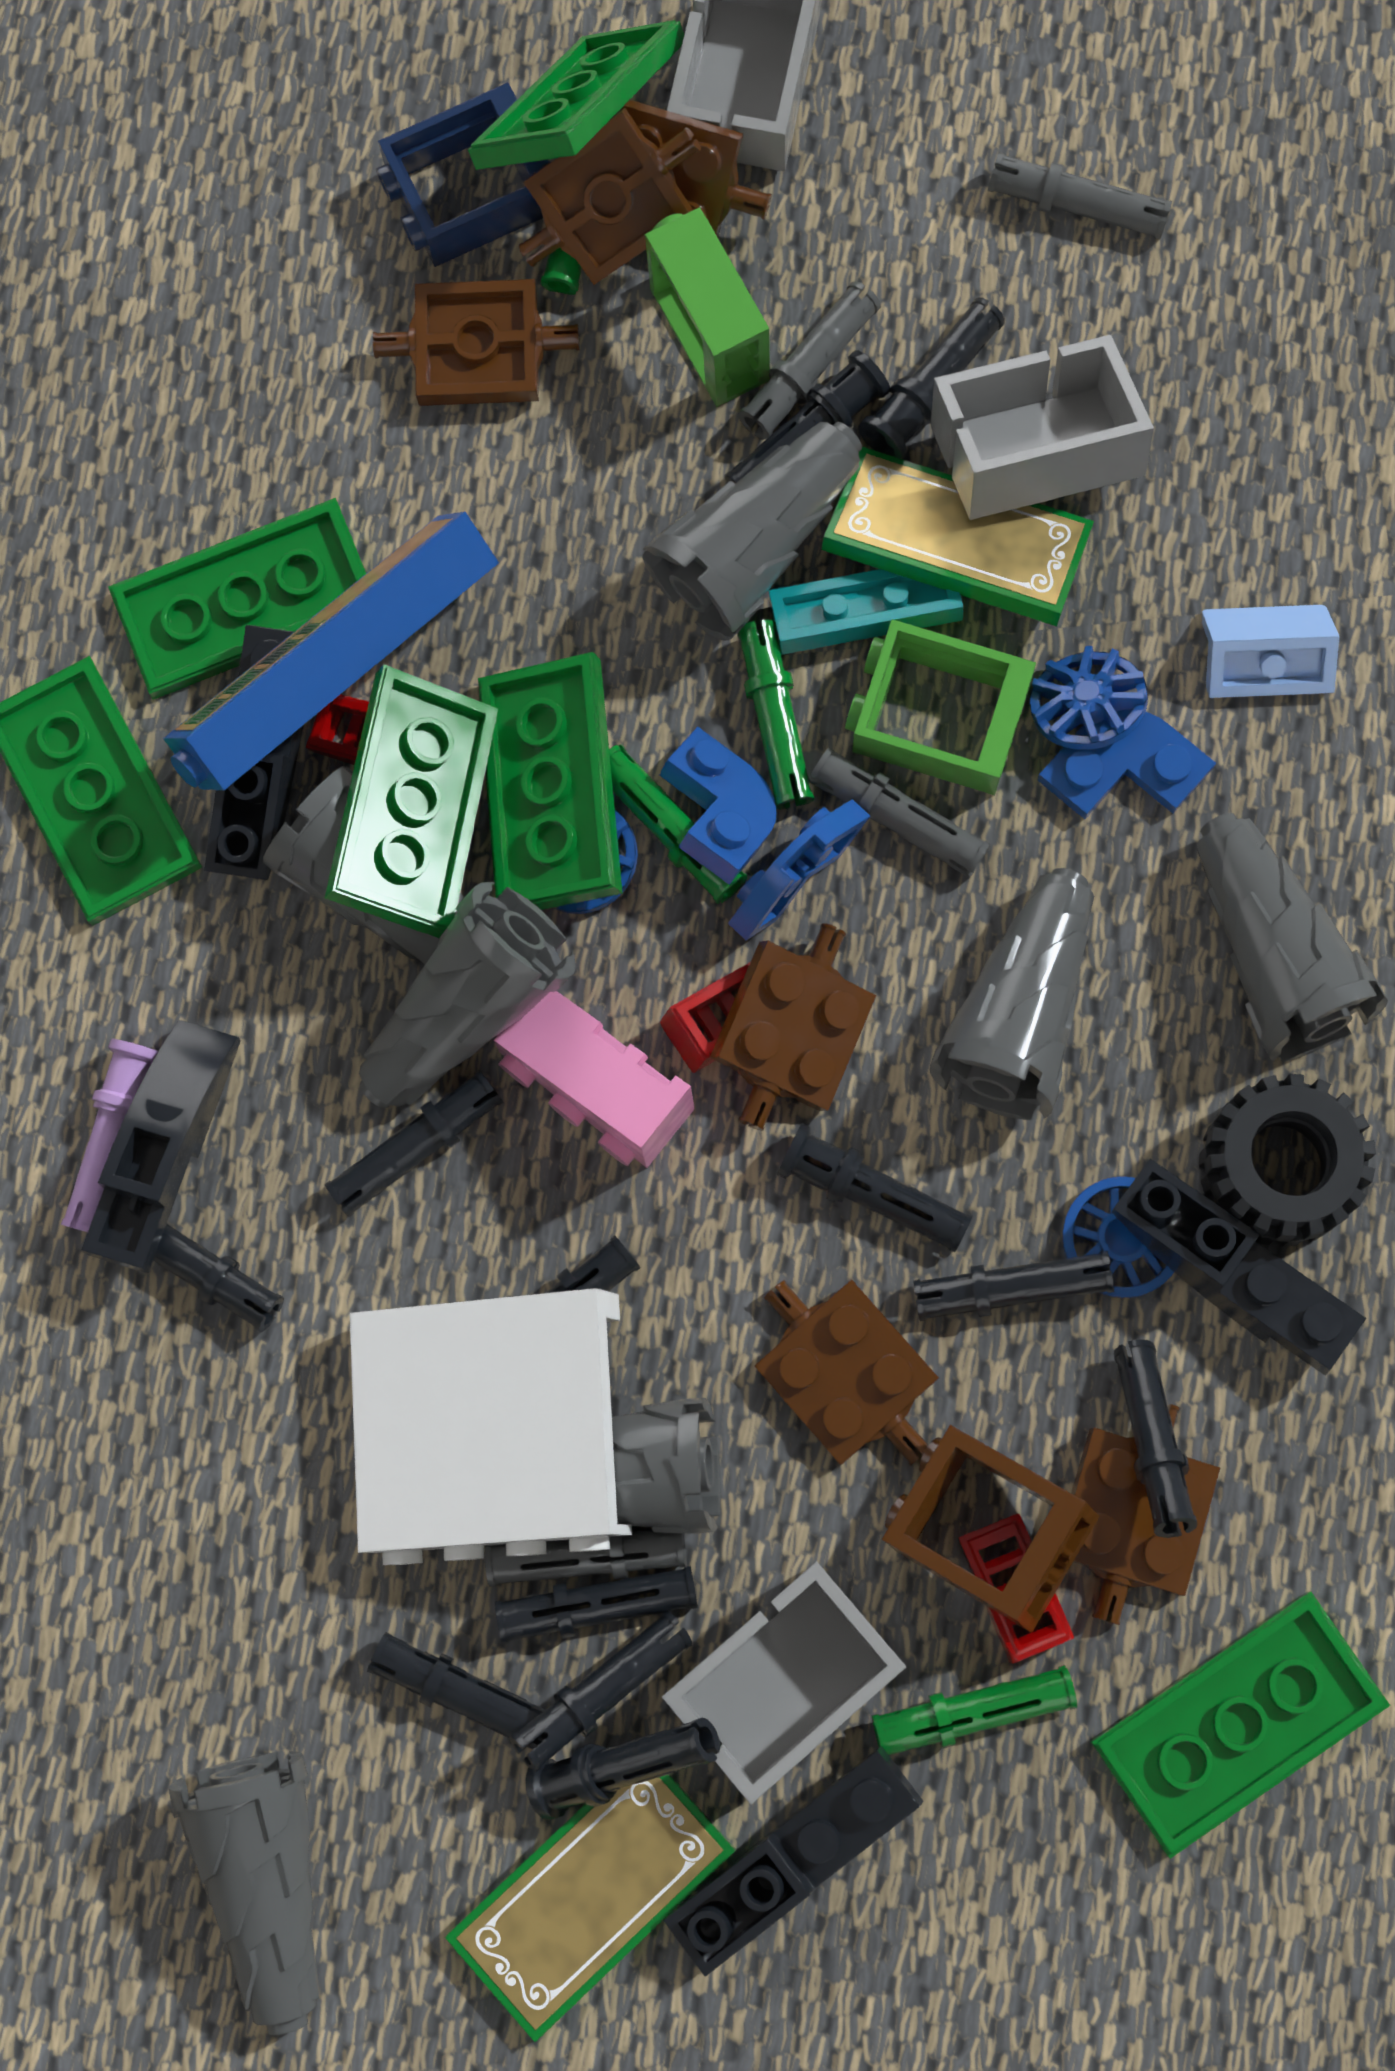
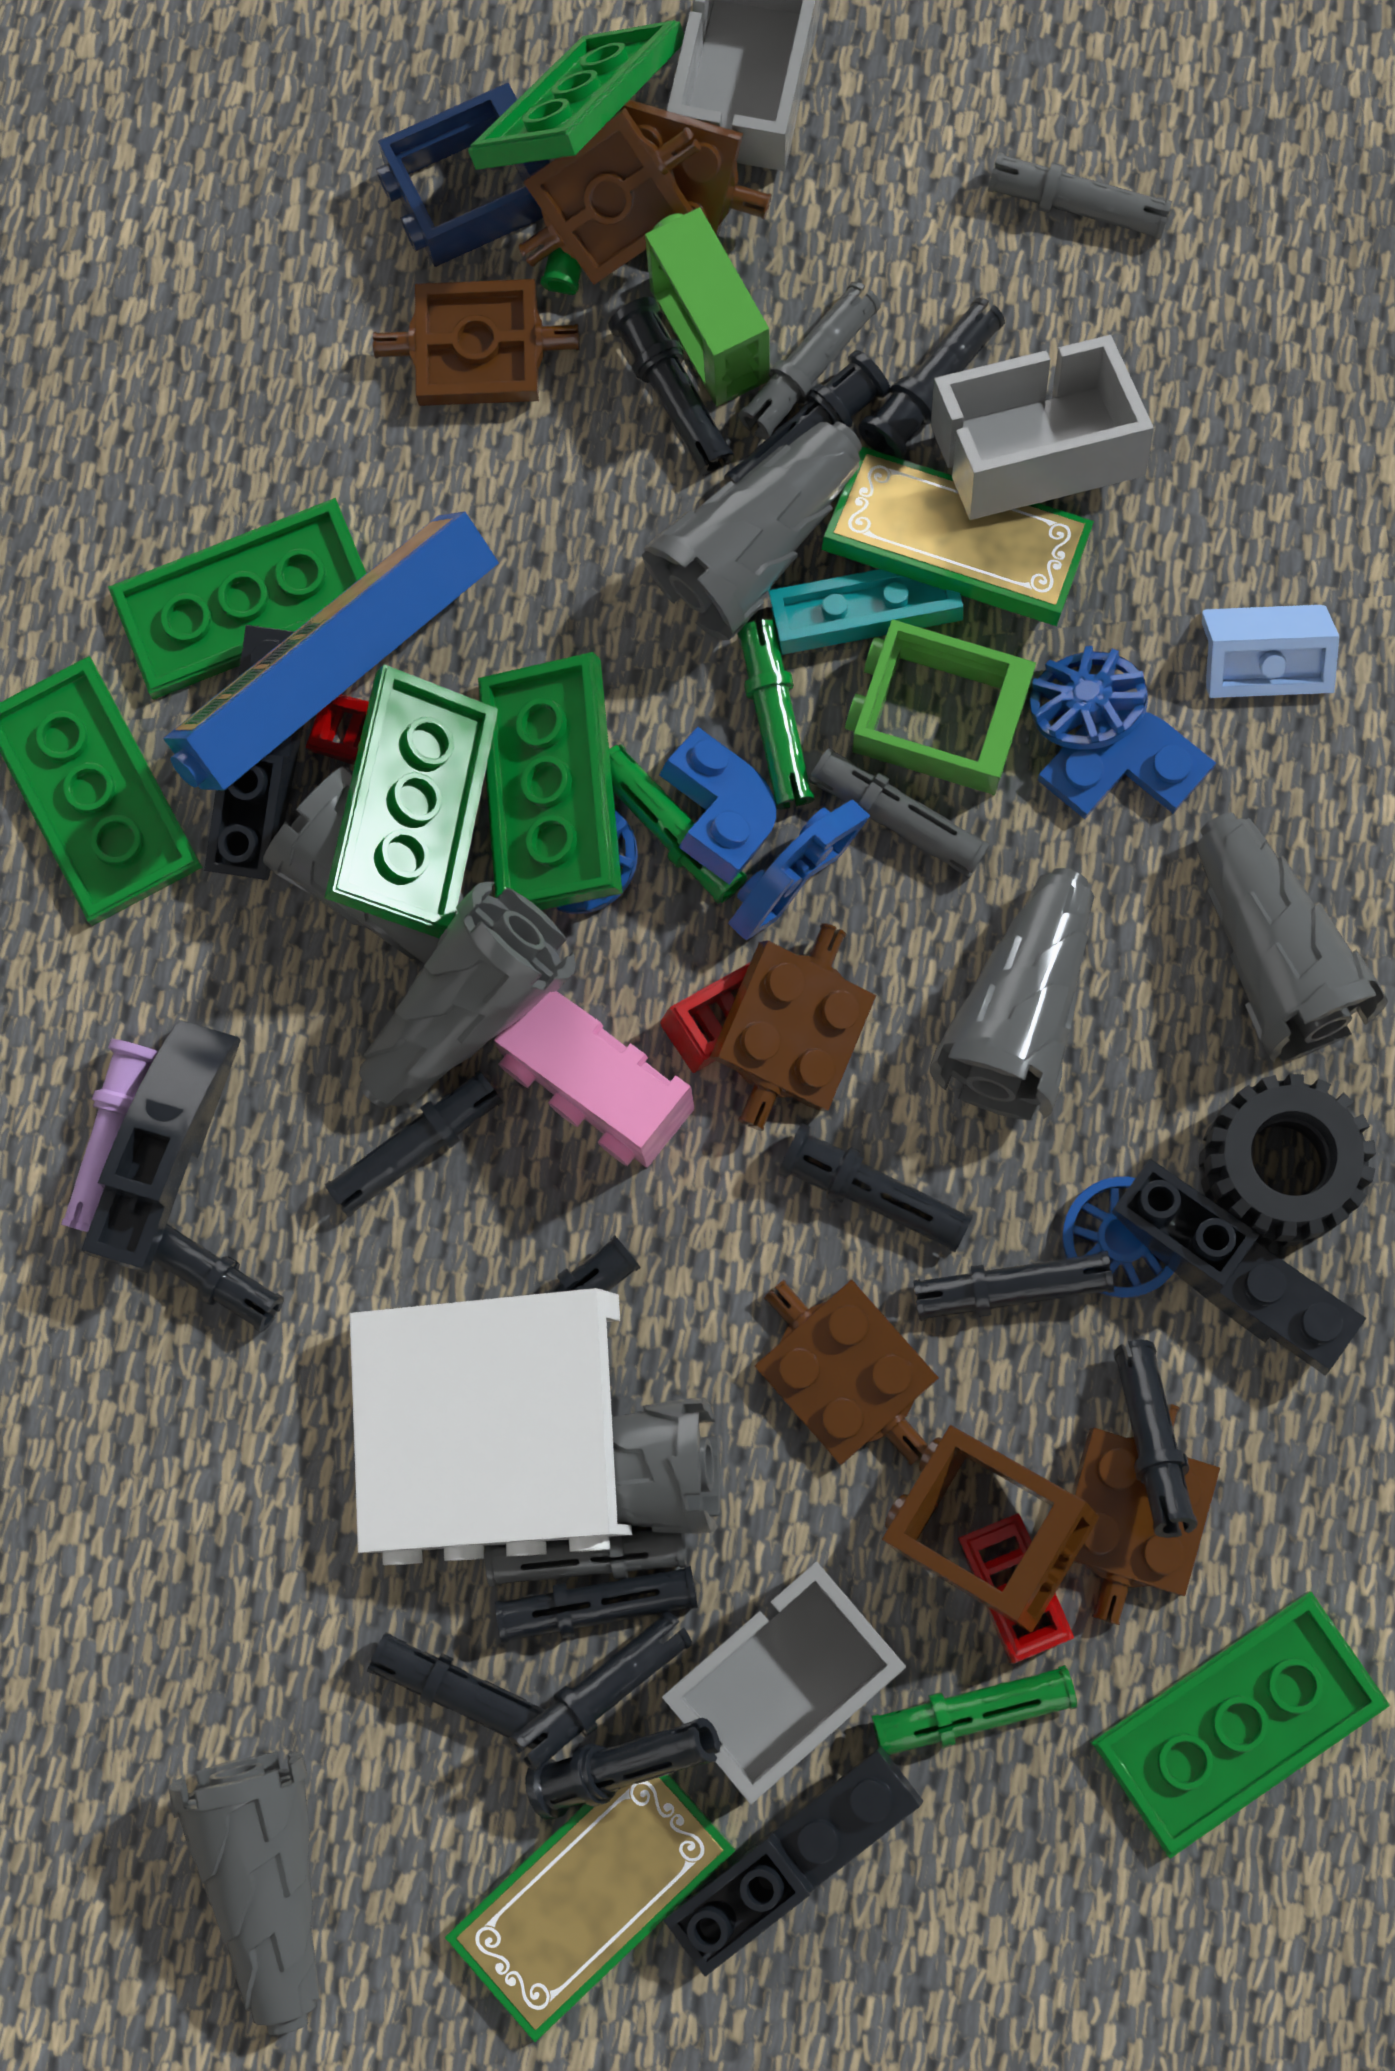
(660, 363): none -> black pin

